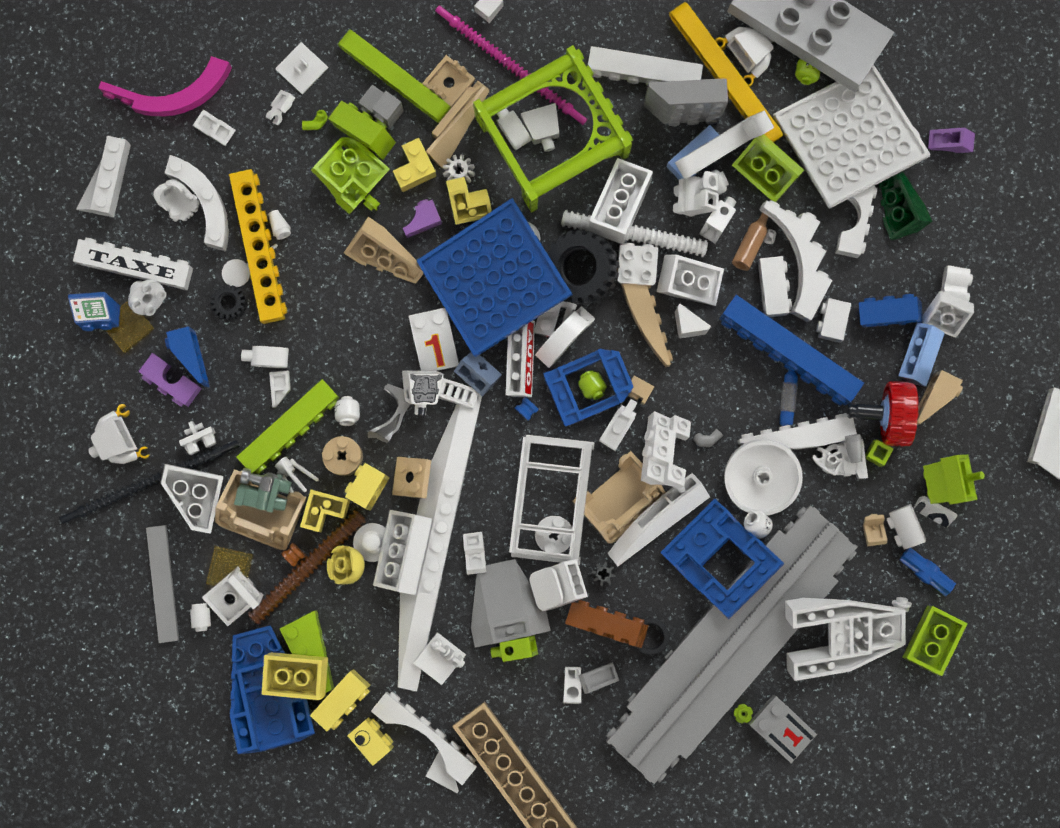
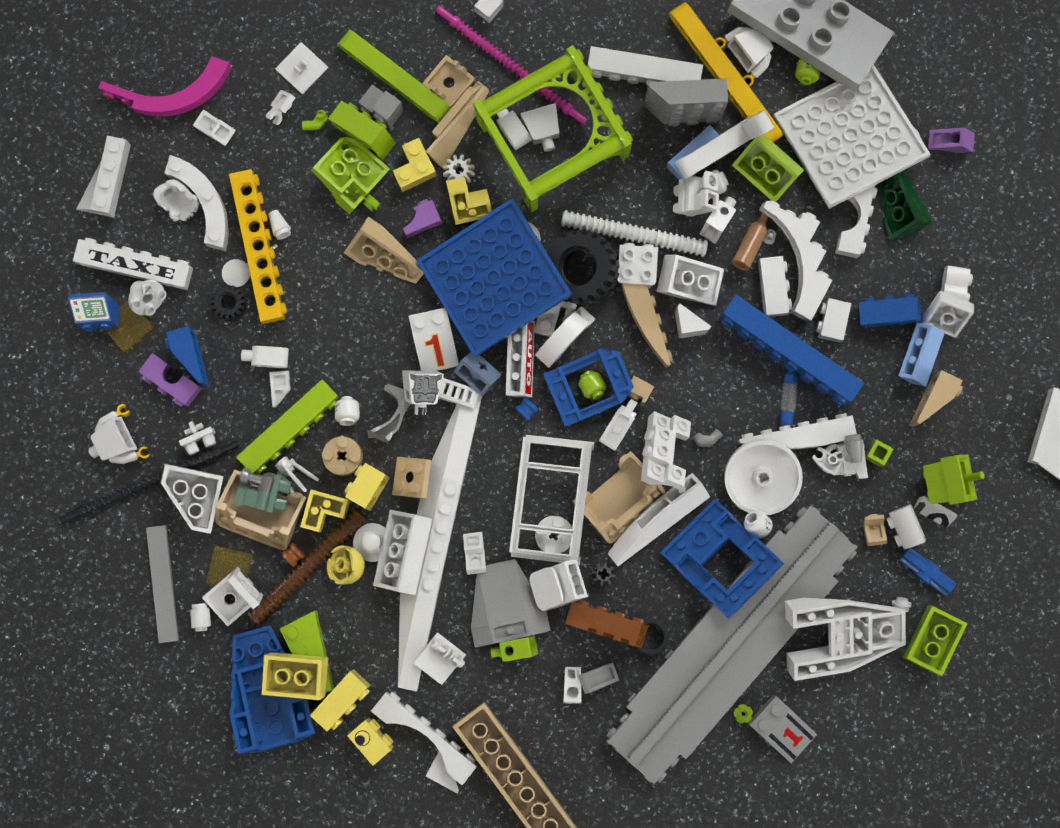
(620, 201): white brick -> none
(896, 413): red wheel -> none

